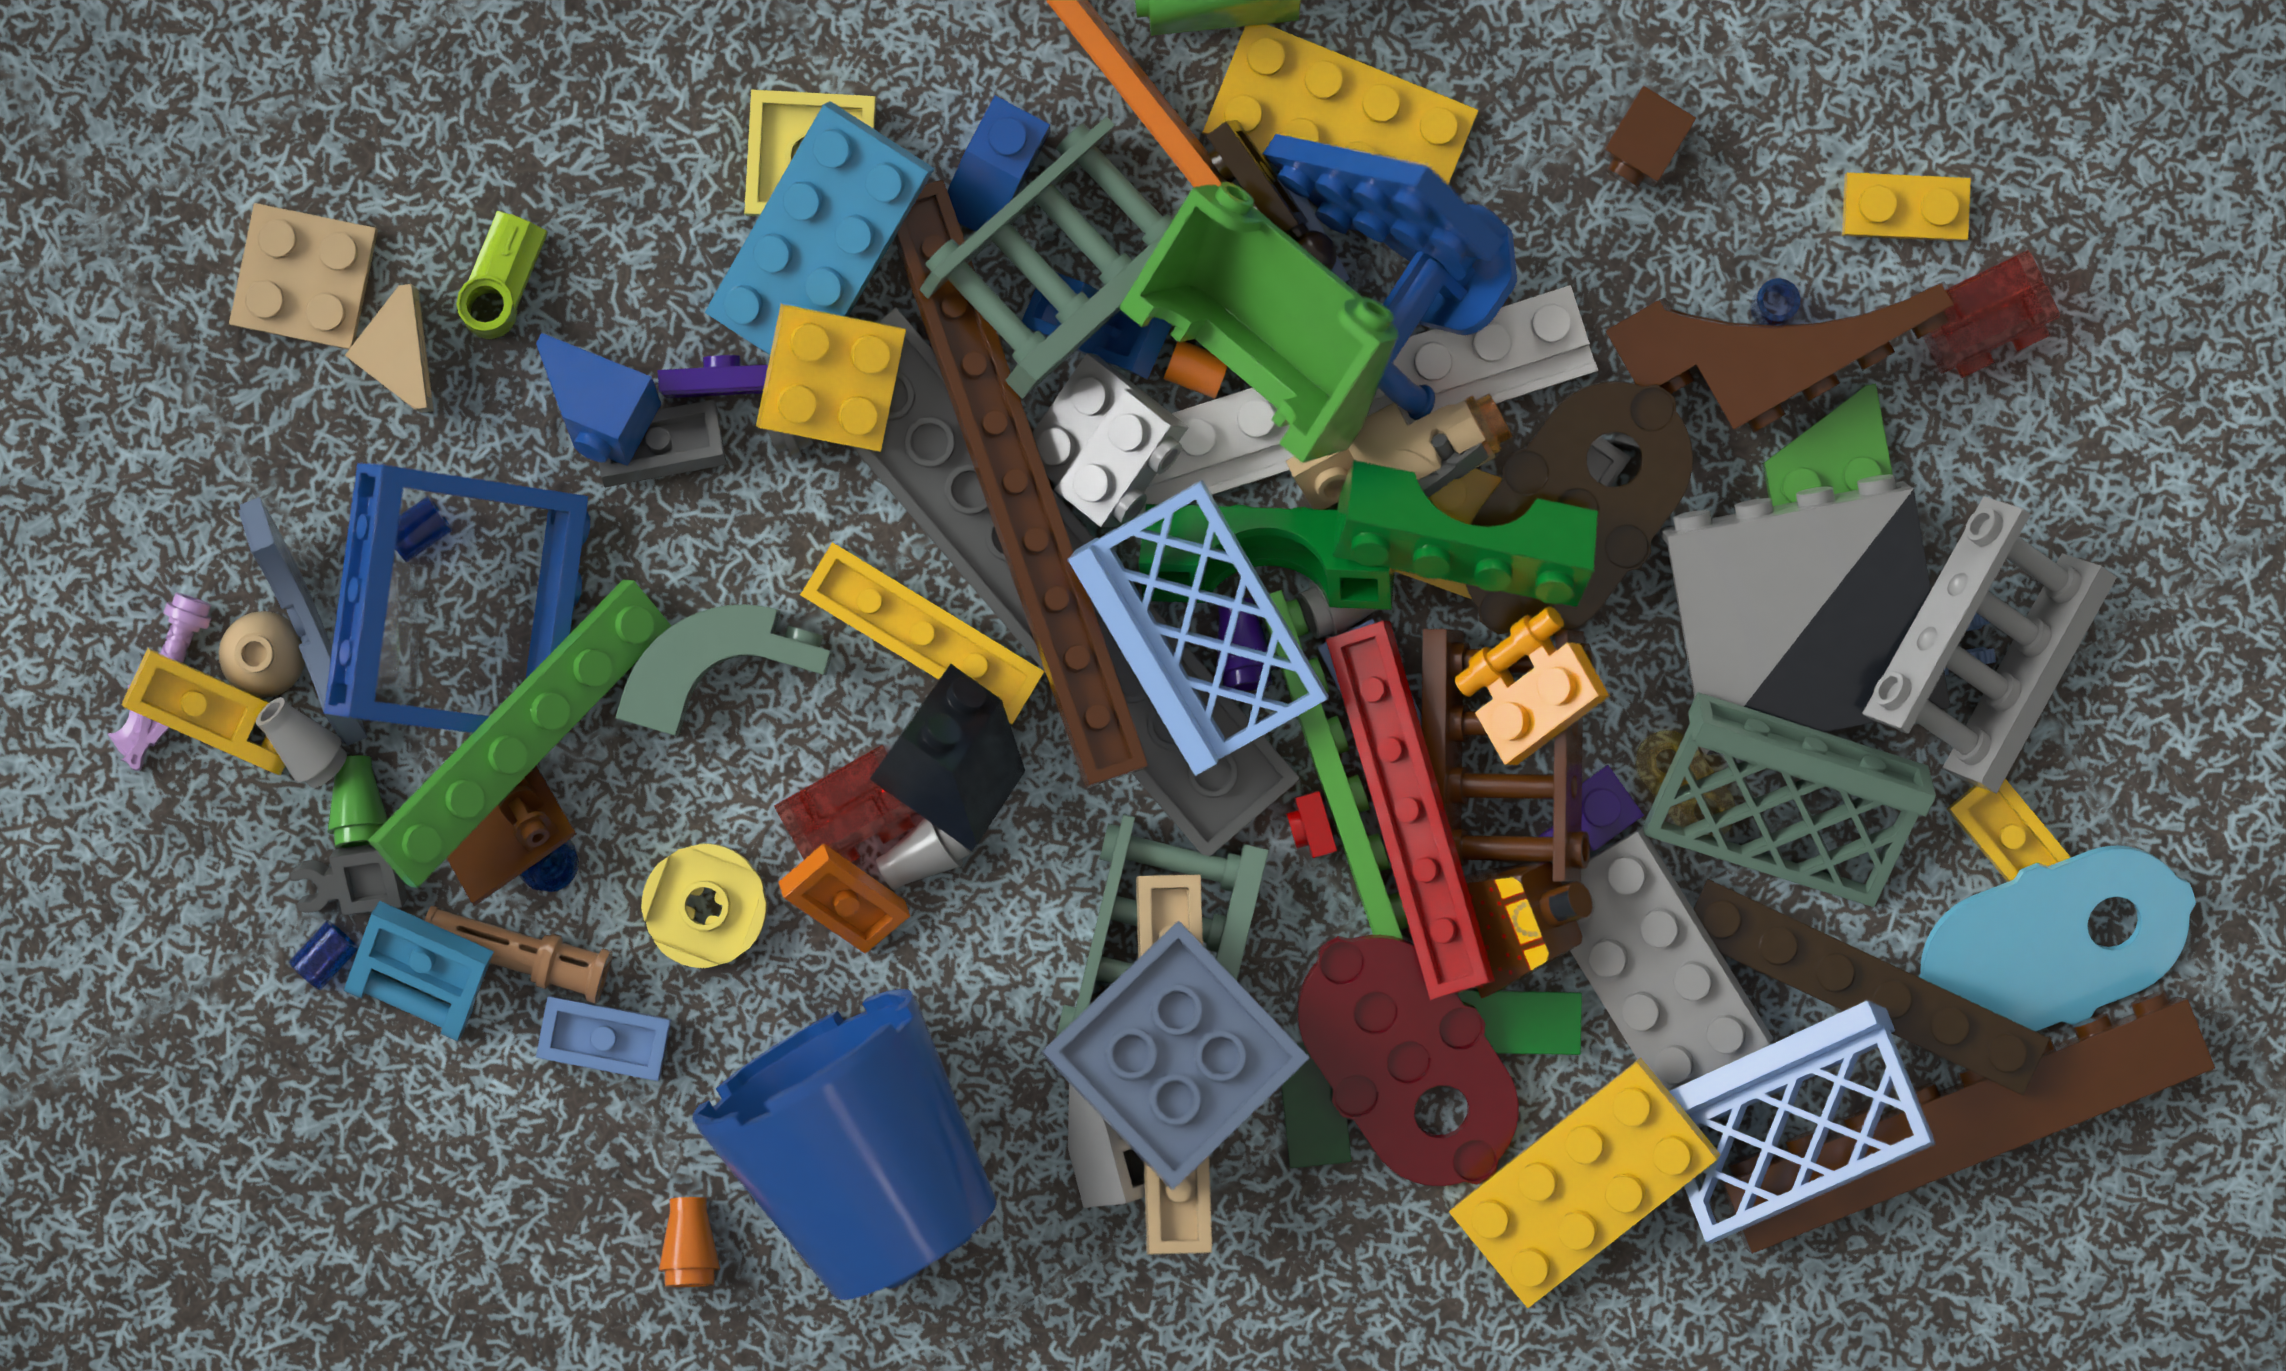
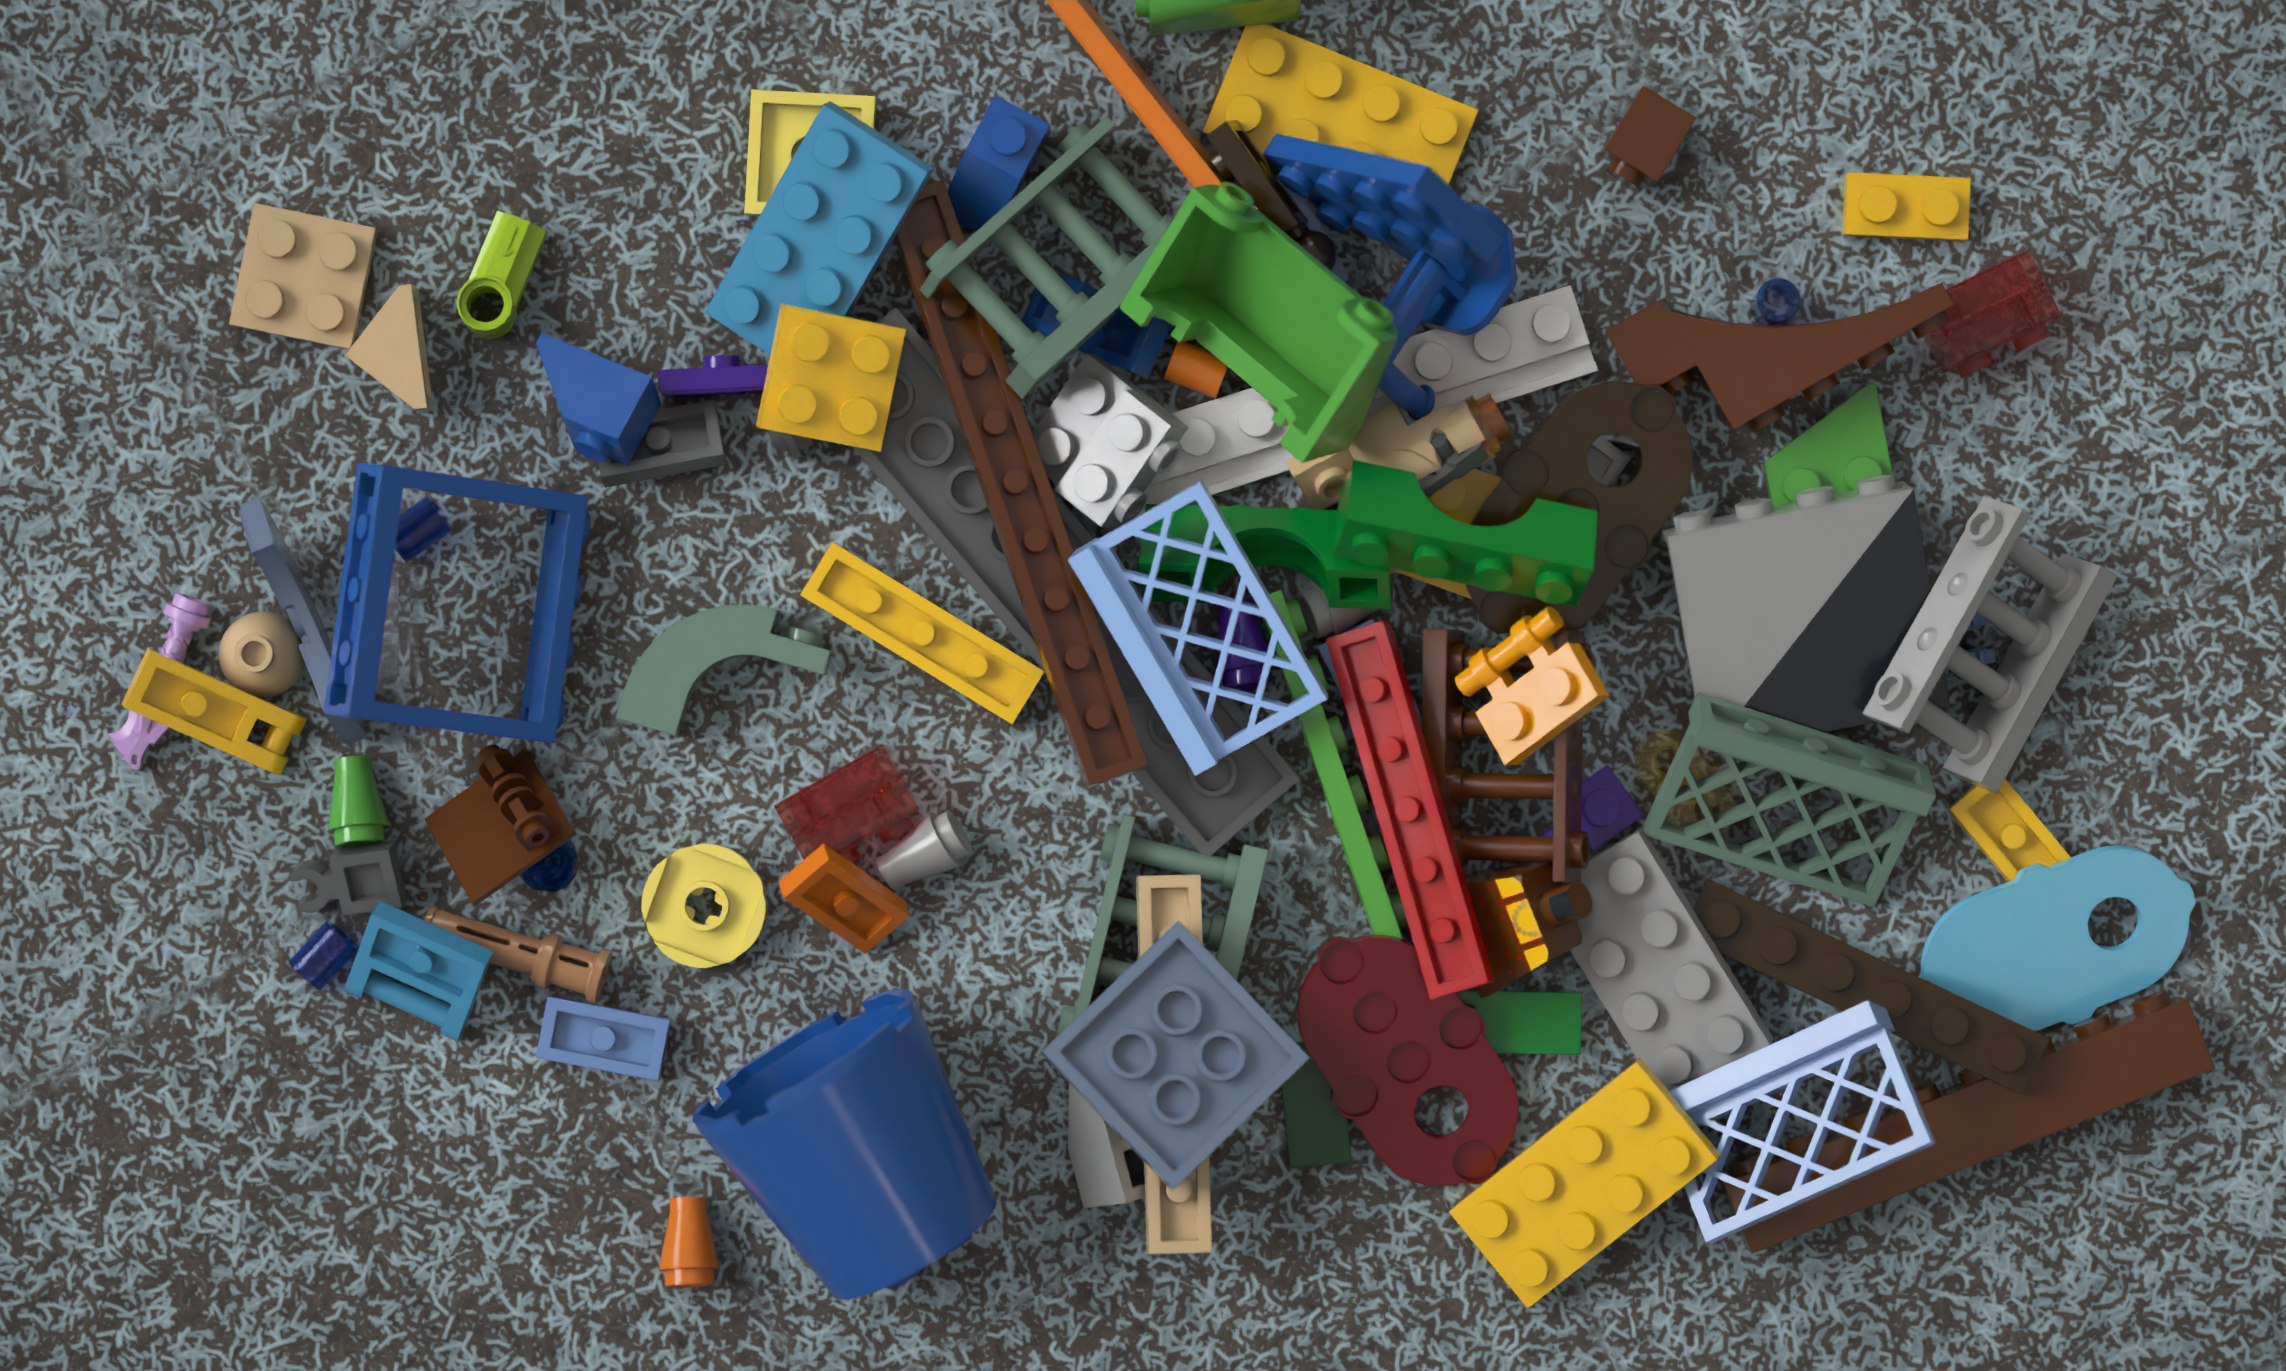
(303, 745): light grey cone -> none
(519, 733): bright green plate -> none
(954, 759): black slope -> none
(1311, 826): red plate -> none

